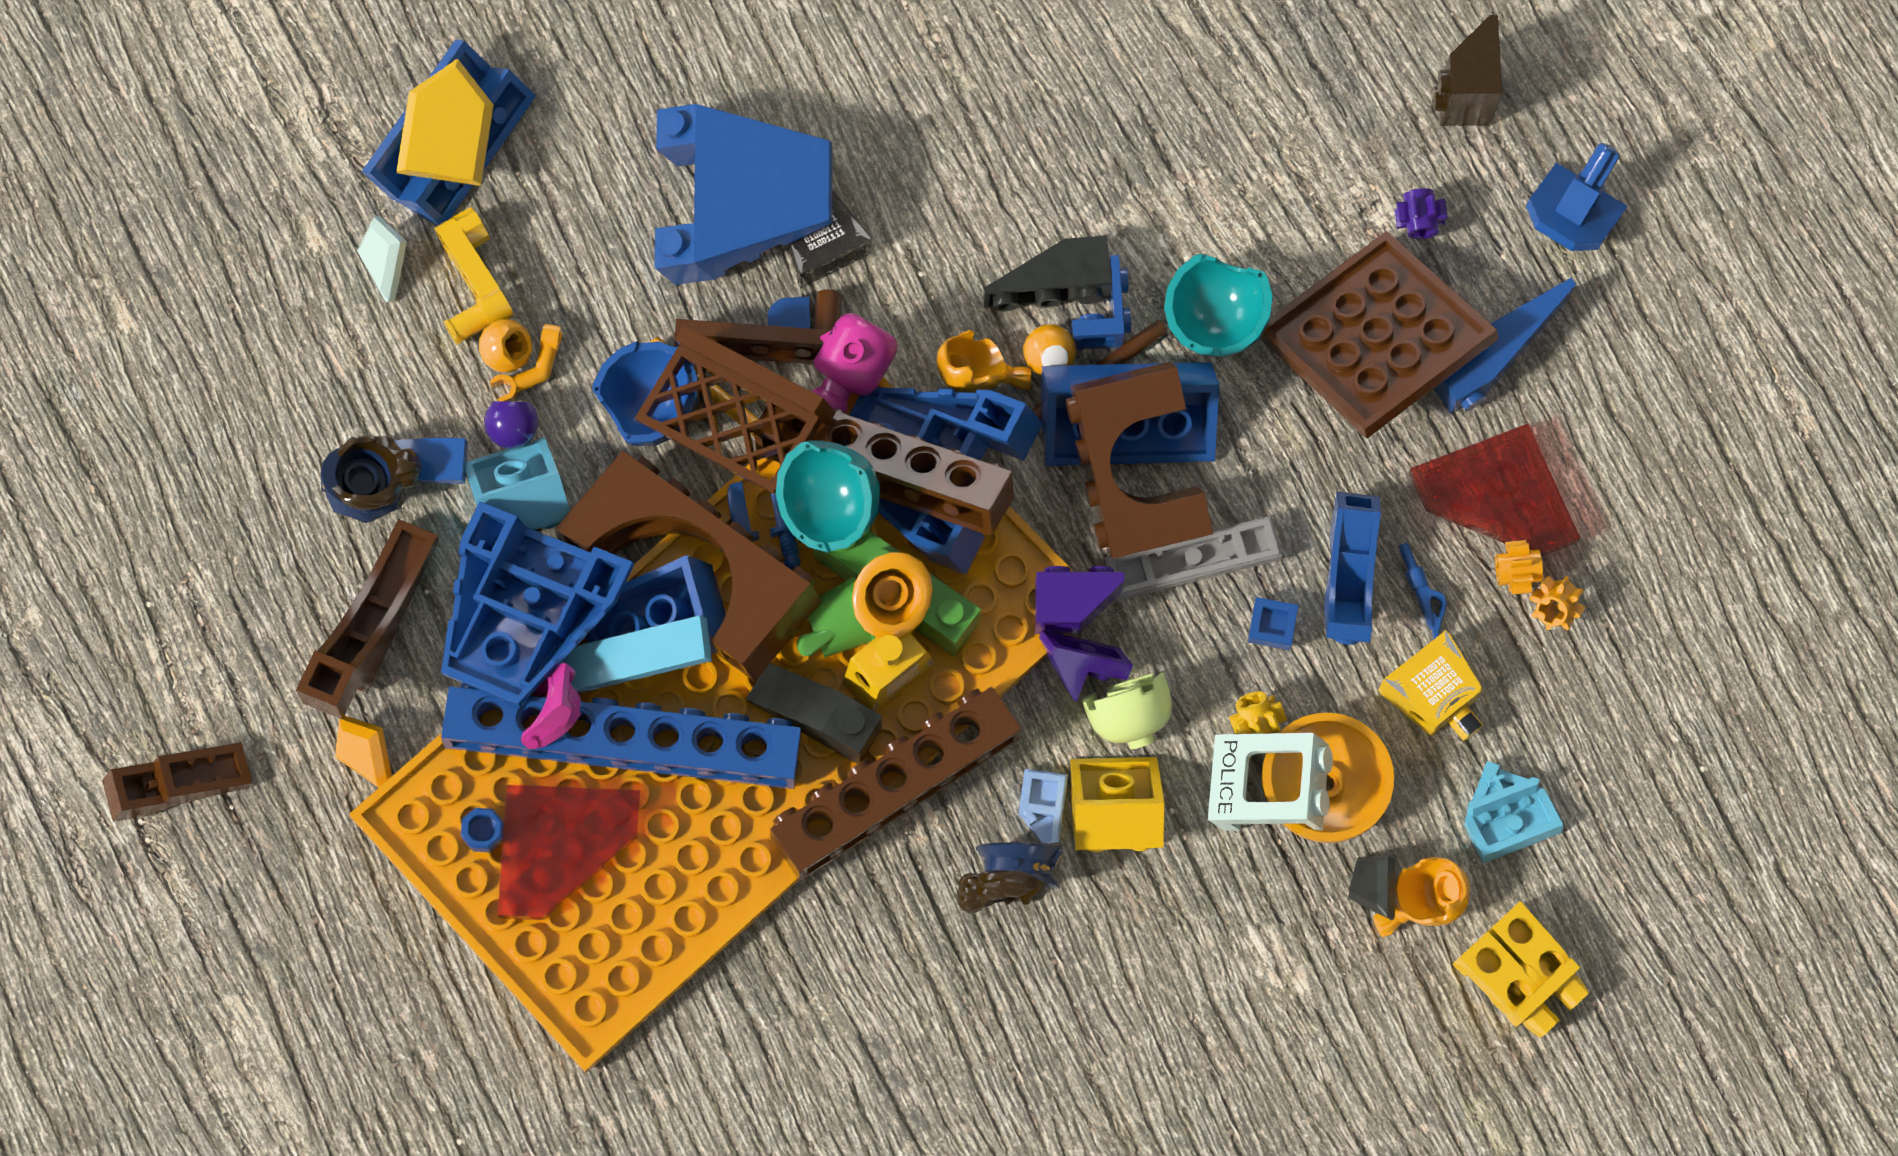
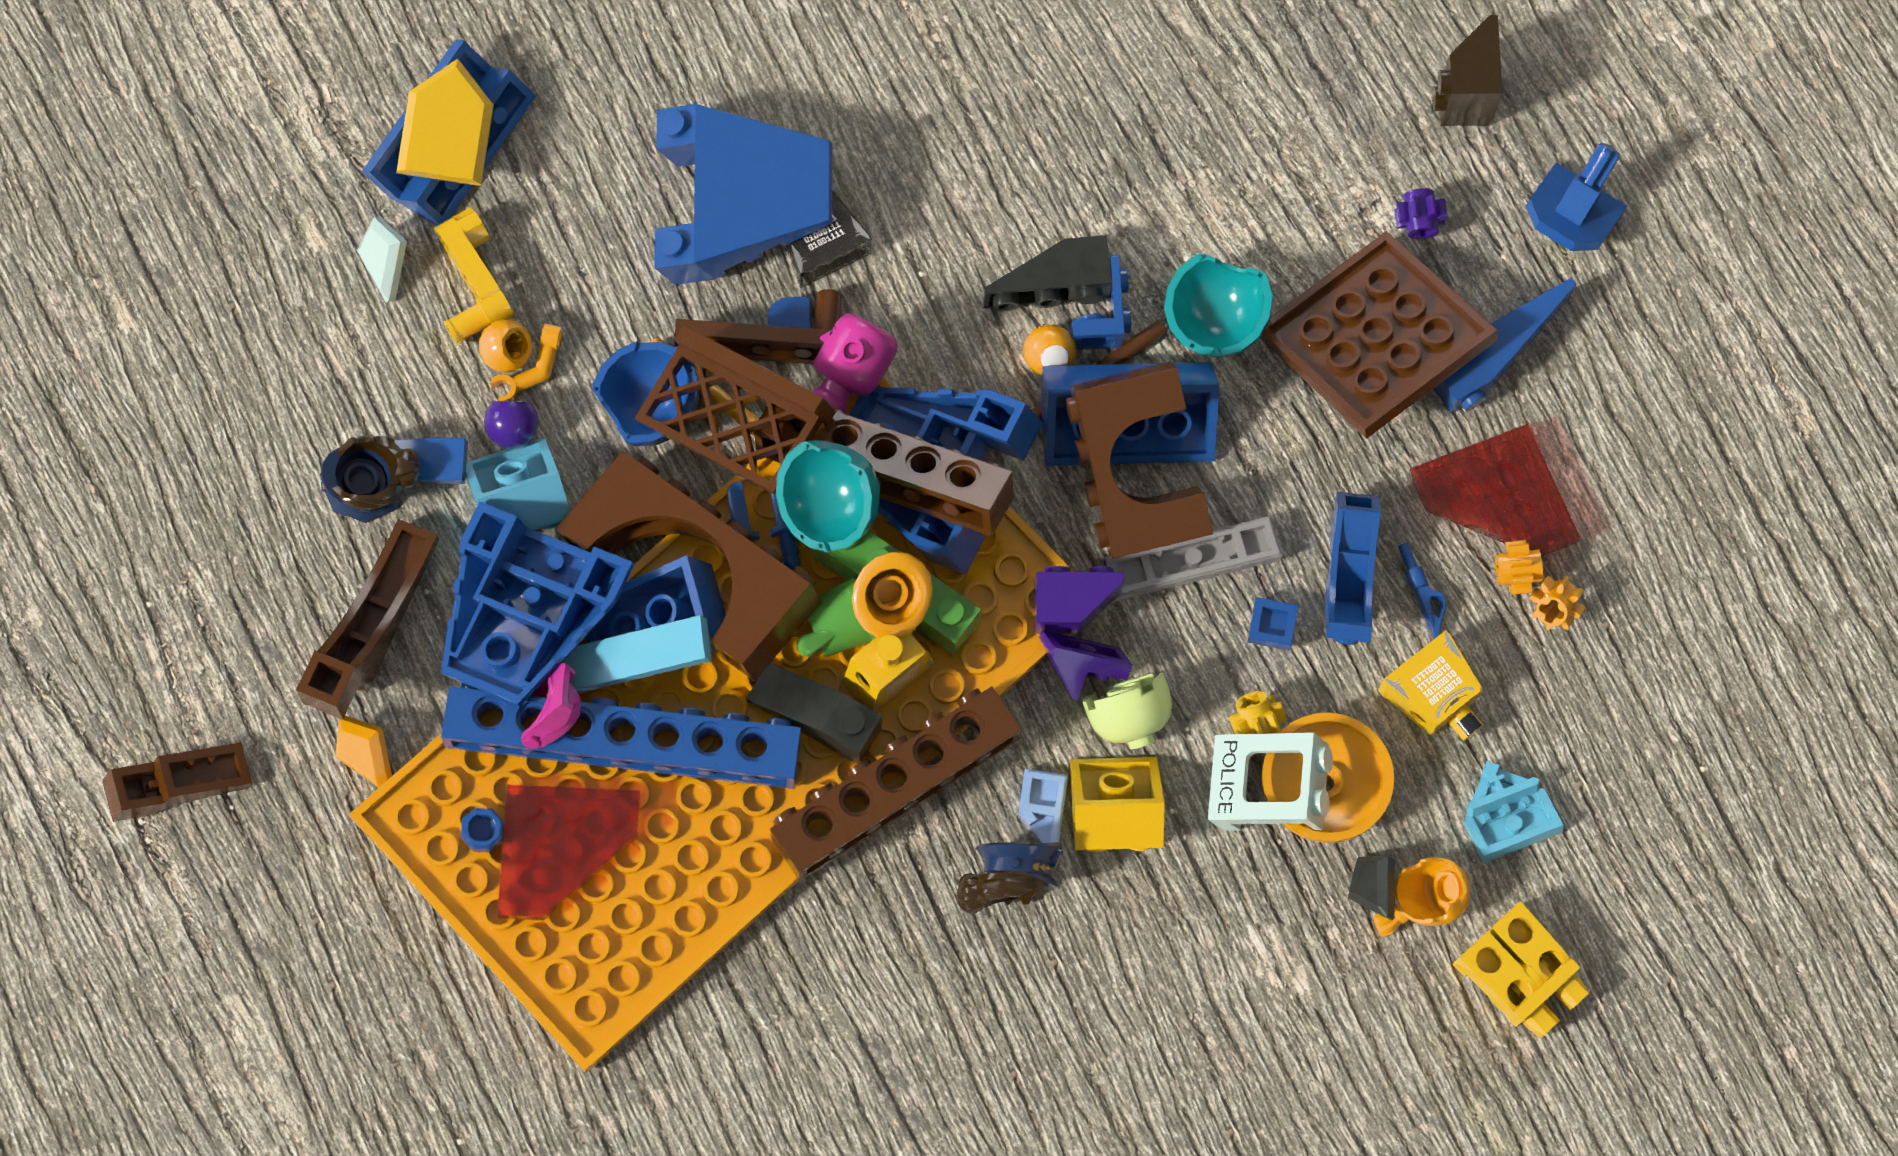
(977, 365): light orange hair -> none

